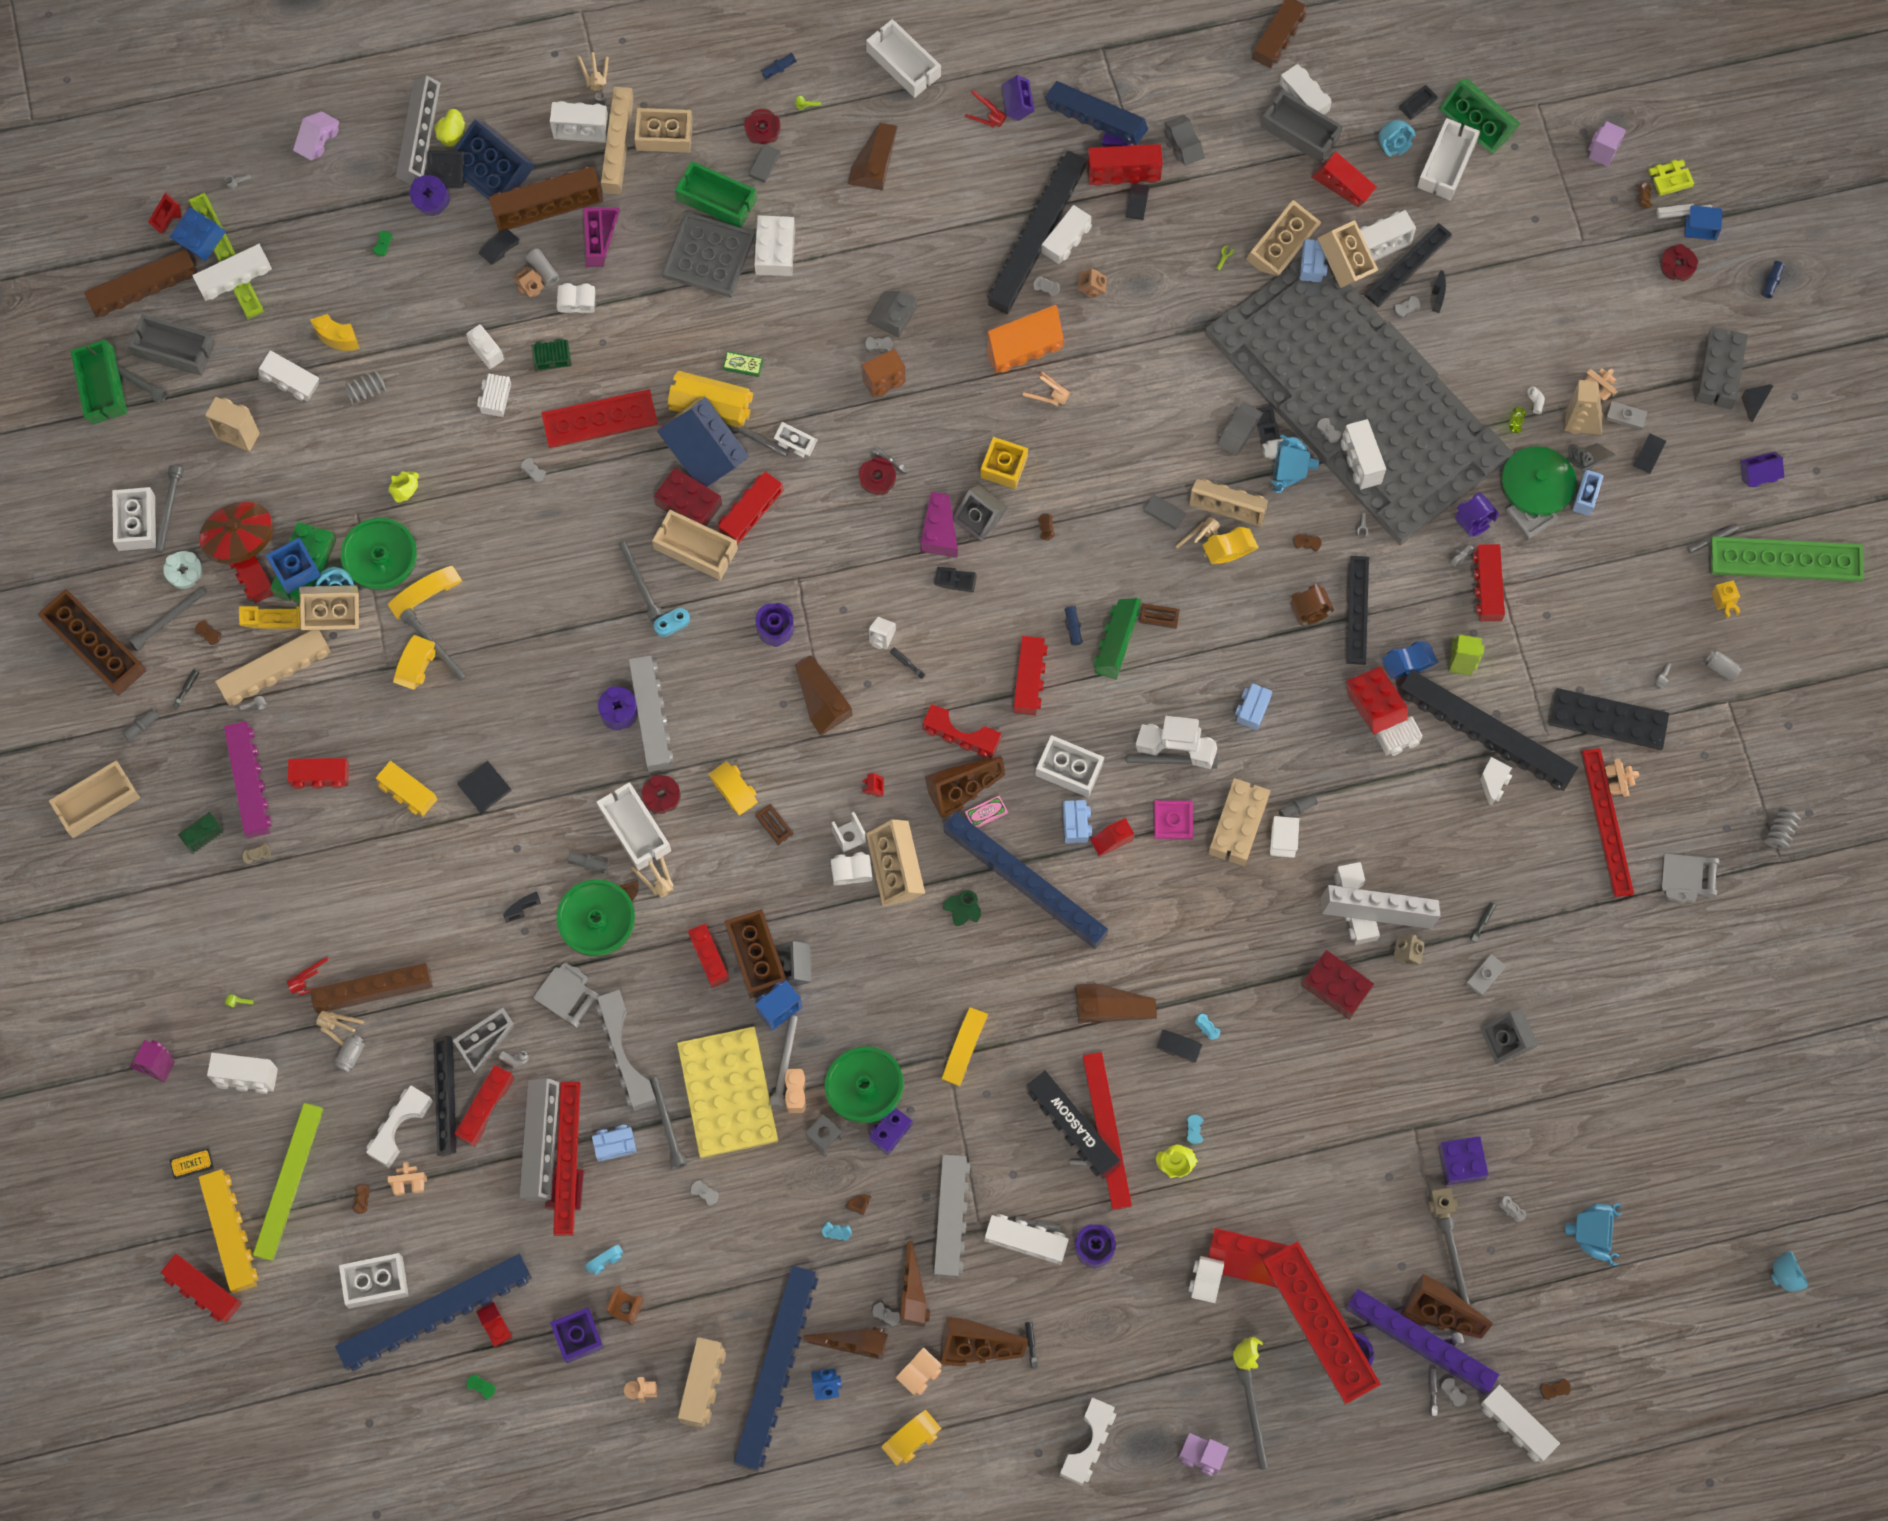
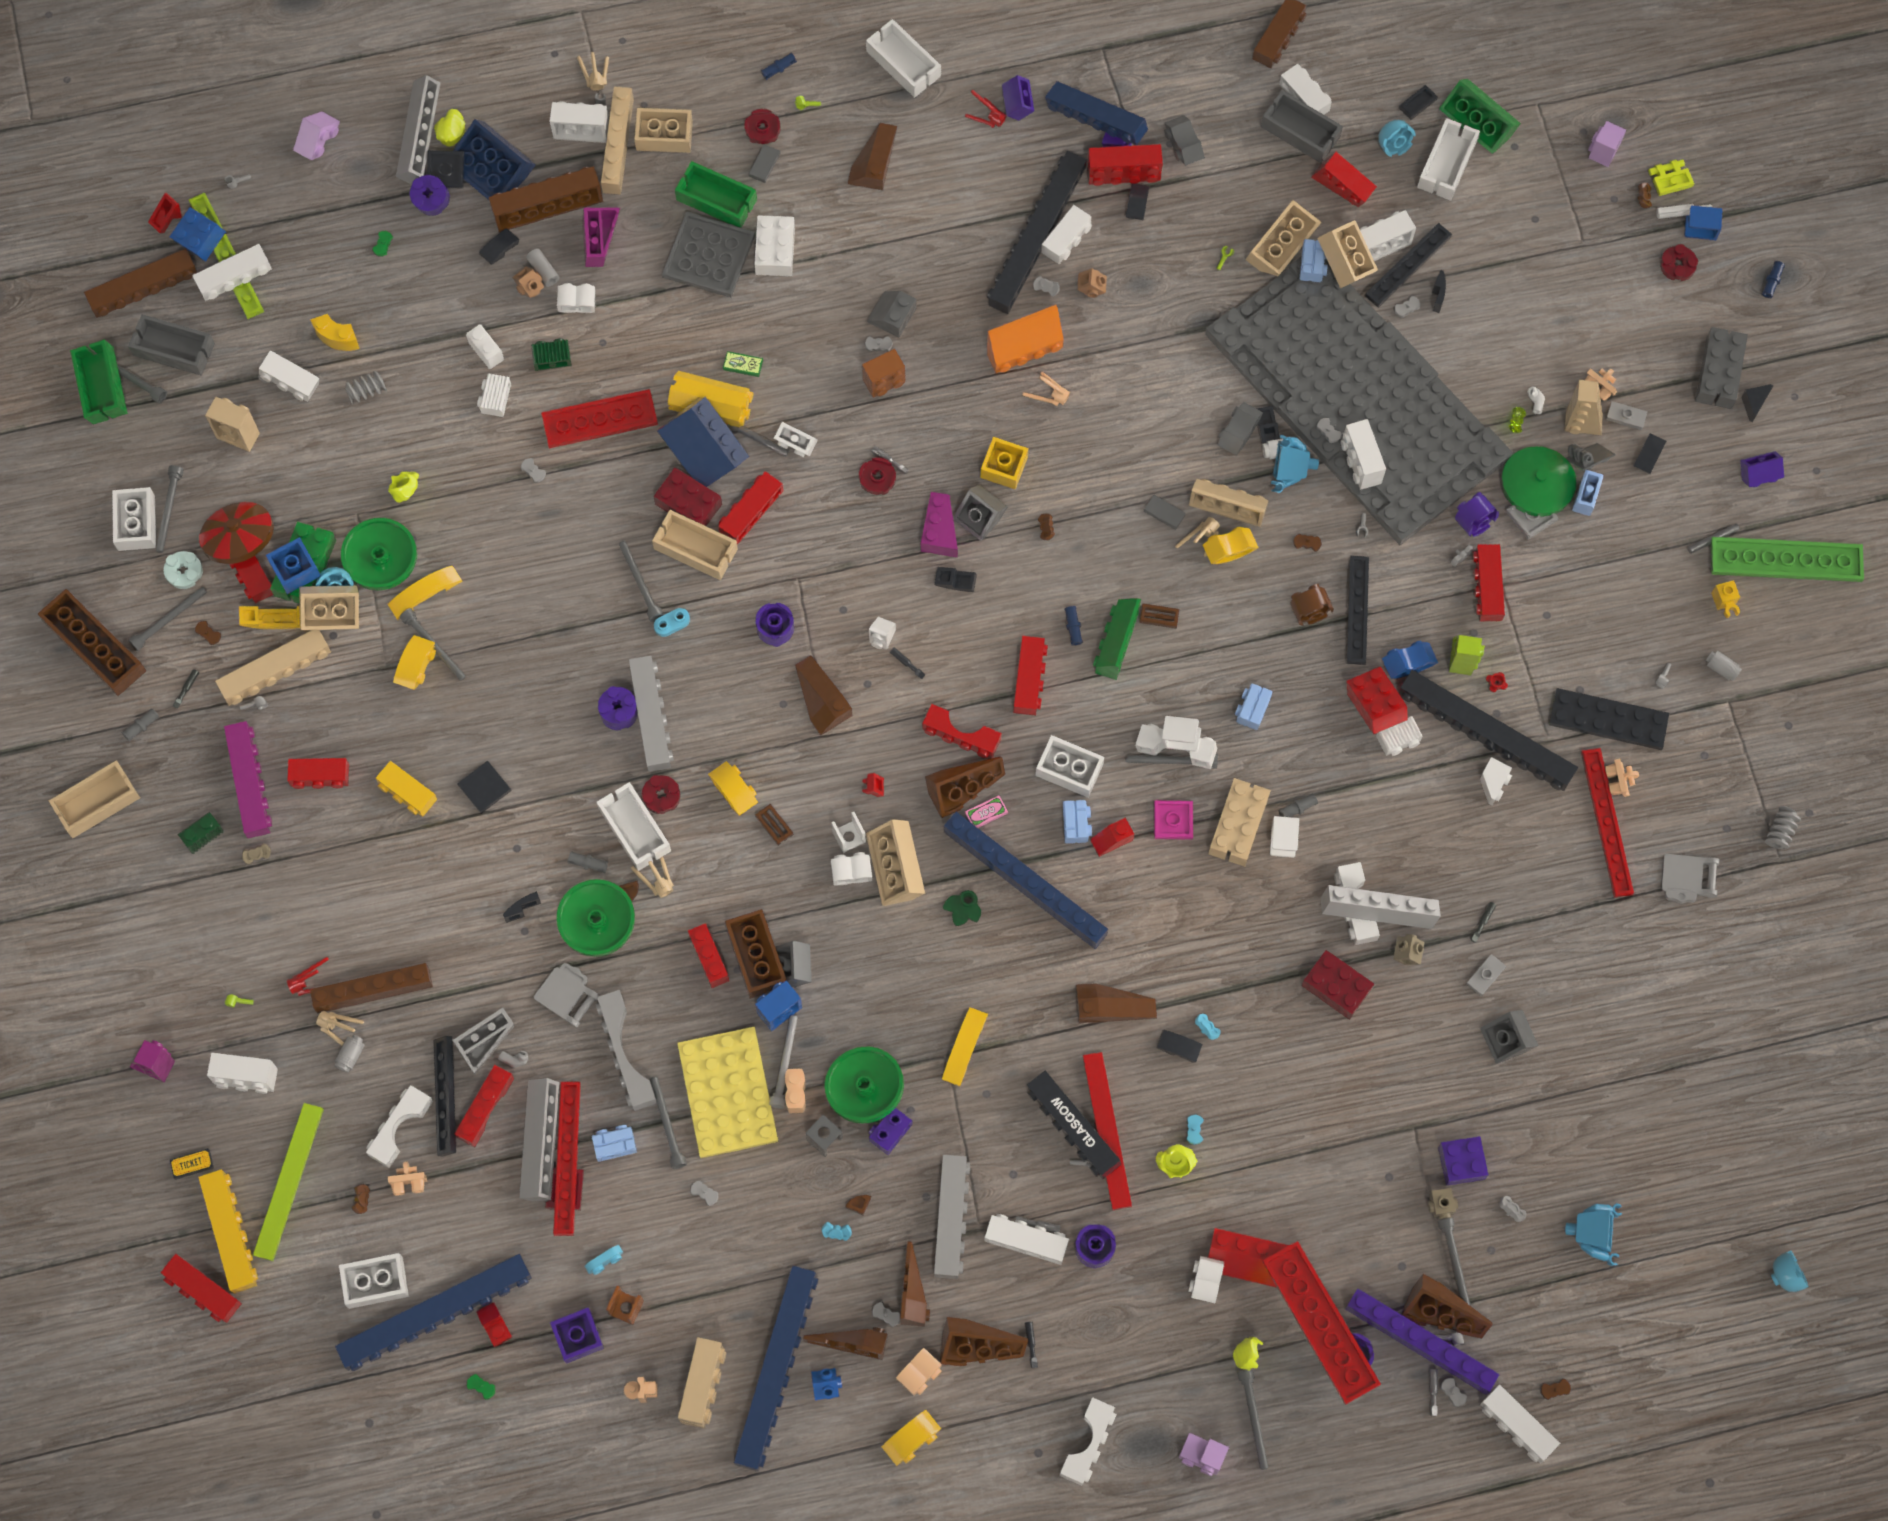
(1497, 677): none -> red plate

